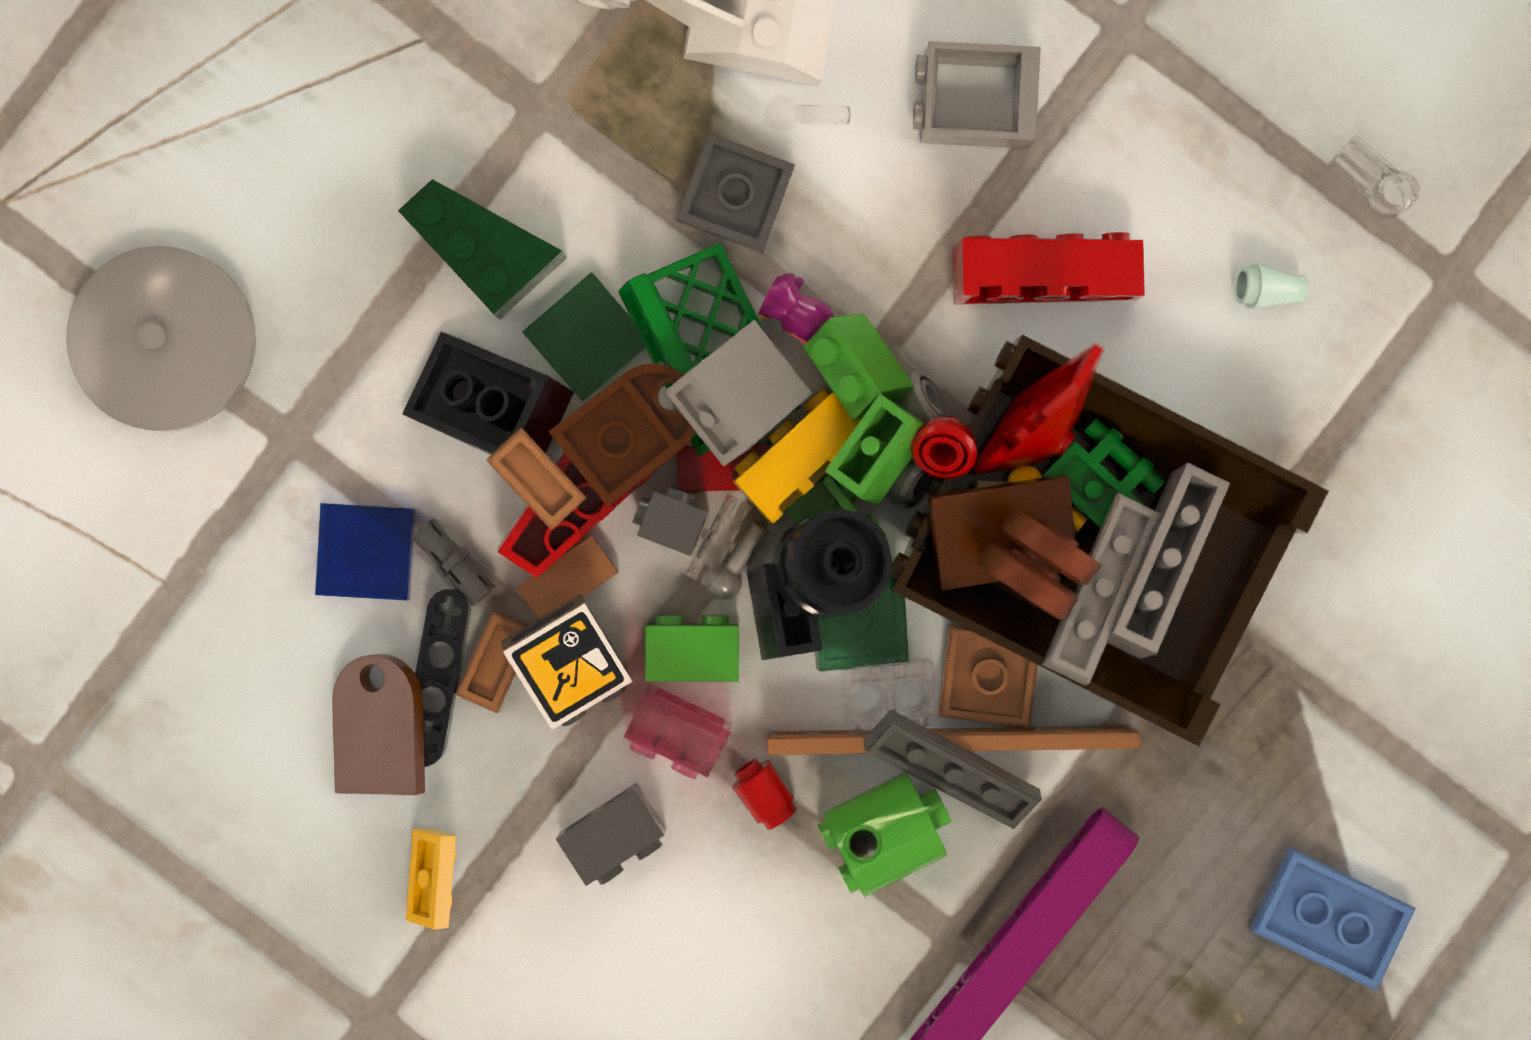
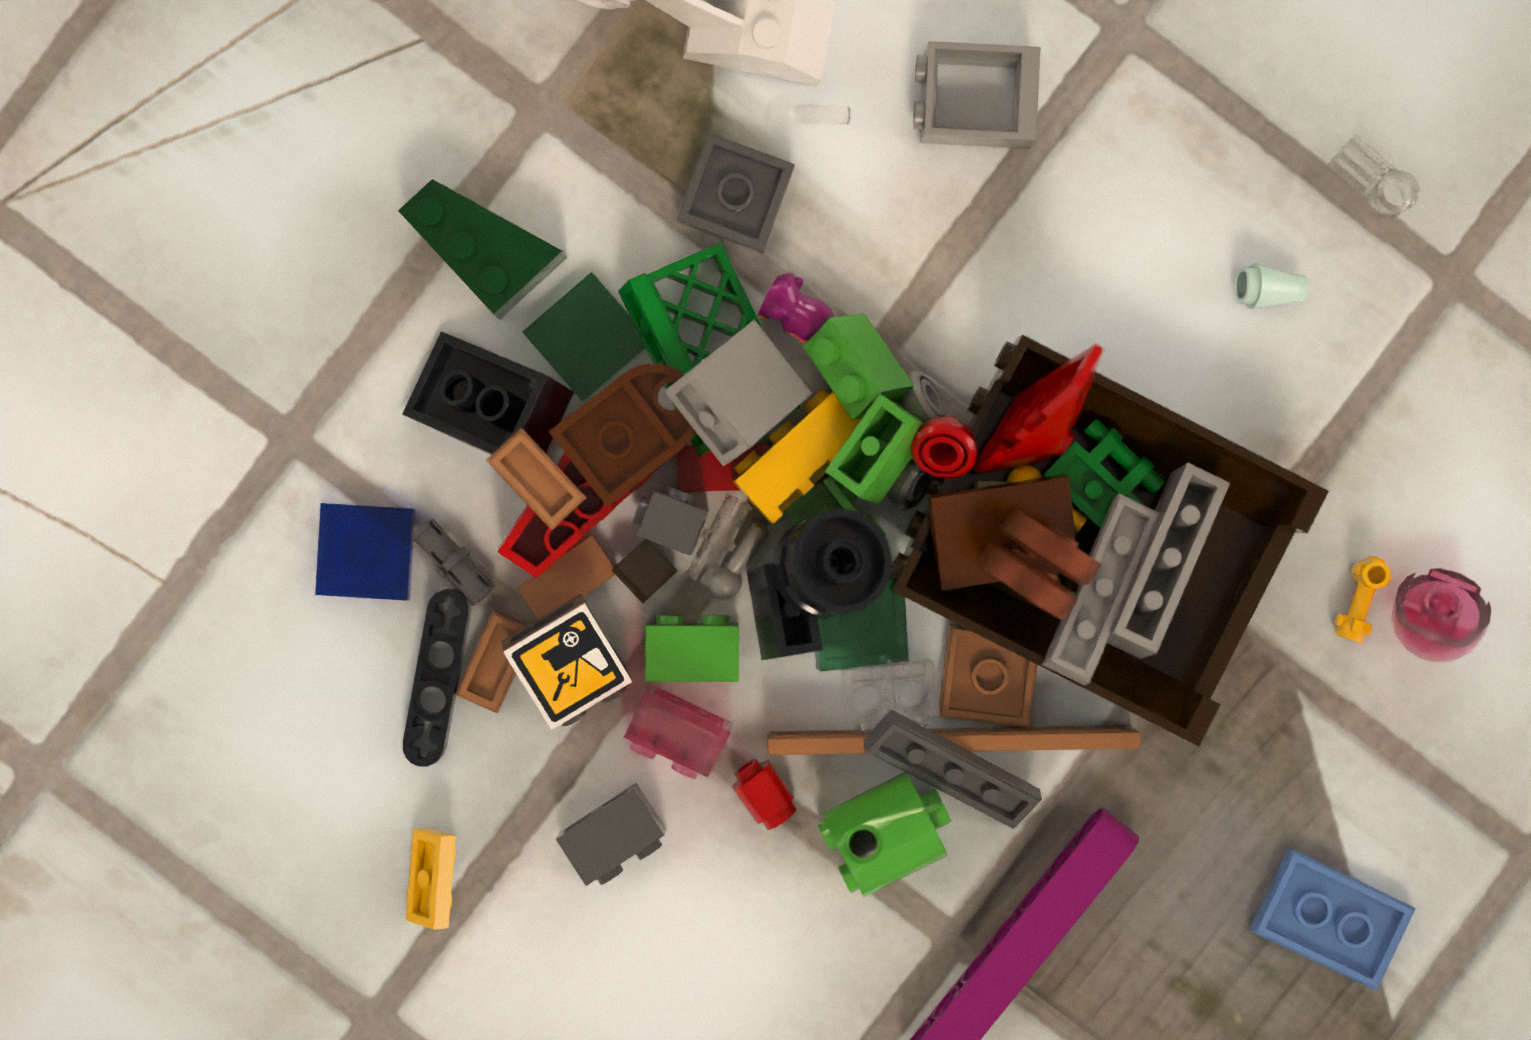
(161, 338): light grey dish -> none
(378, 731): reddish brown tile -> none
(644, 570): none -> dark brown tile
(1048, 269): red wedge -> none
(1369, 576): none -> yellow bar
(1440, 615): none -> clear pink cylinder

